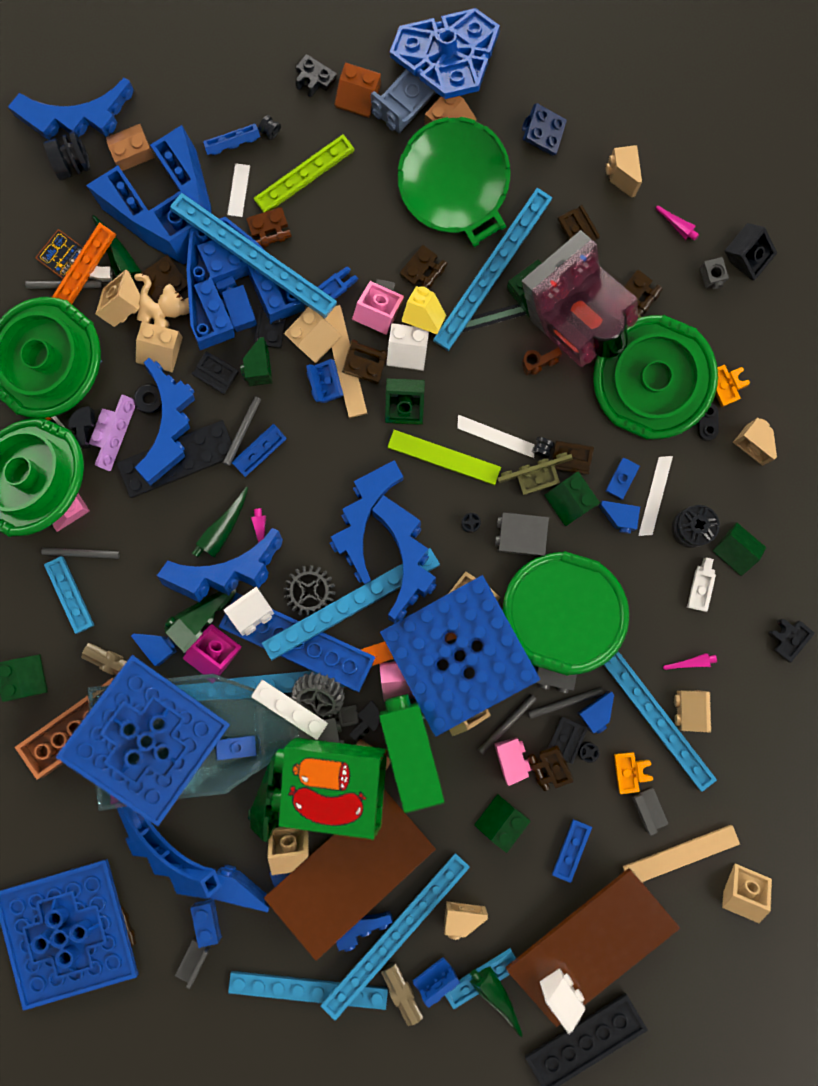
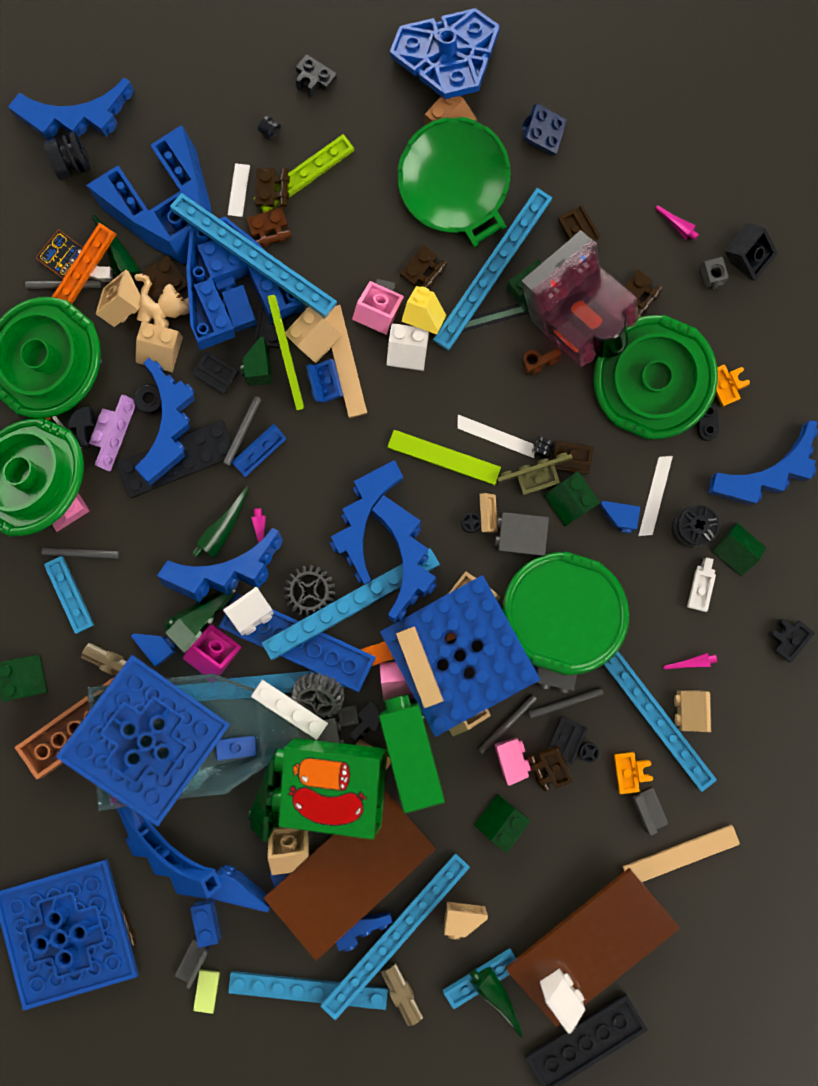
(129, 147): medium nougat slope -> none
(206, 991): none -> yellowish green tile
(231, 139): blue plate -> none
(265, 187): none -> dark brown plate
(285, 352): none -> lime tile
(334, 286): blue hinge -> none
(356, 89): dark orange slope -> none
(362, 367): dark brown plate -> none
(401, 101): sand blue bracket -> none
(404, 401): dark green slope -> none
(419, 667): none -> tan tile
(436, 982): blue bracket -> none
(488, 513): none -> tan tile
(571, 850): blue plate -> none
(598, 713): blue slope -> none
(622, 478): blue plate -> none
(625, 169): tan slope -> none
(747, 894): tan slope -> none
(758, 441): tan slope -> none
(795, 465): none -> blue arch

